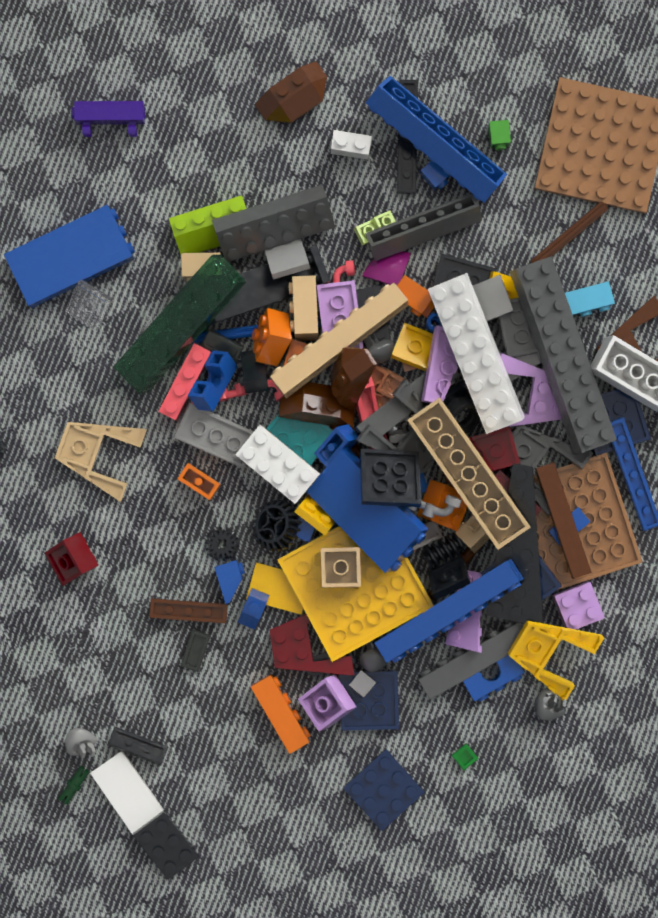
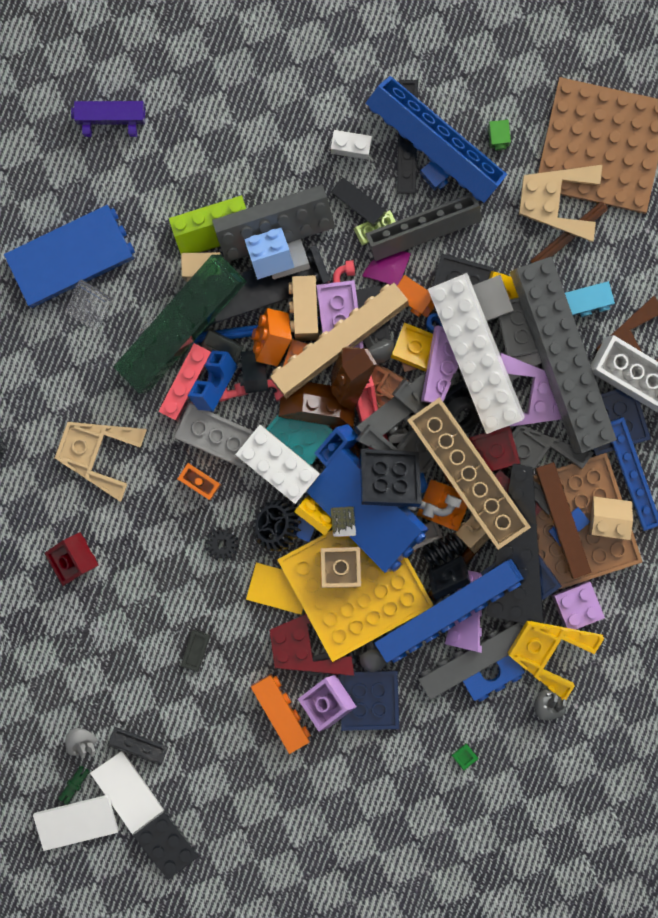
(75, 822): none -> white tile
(188, 610): reddish brown plate -> none
(229, 578): blue slope -> none
(253, 608): blue slope -> none
(269, 253): none -> light blue brick
(293, 94): reddish brown wedge -> none
(343, 521): none -> sticker
(358, 202): none -> black tile
(362, 683): light grey tile -> none
(383, 789): dark blue plate -> none
(542, 196): none -> tan wing
(611, 518): none -> tan slope

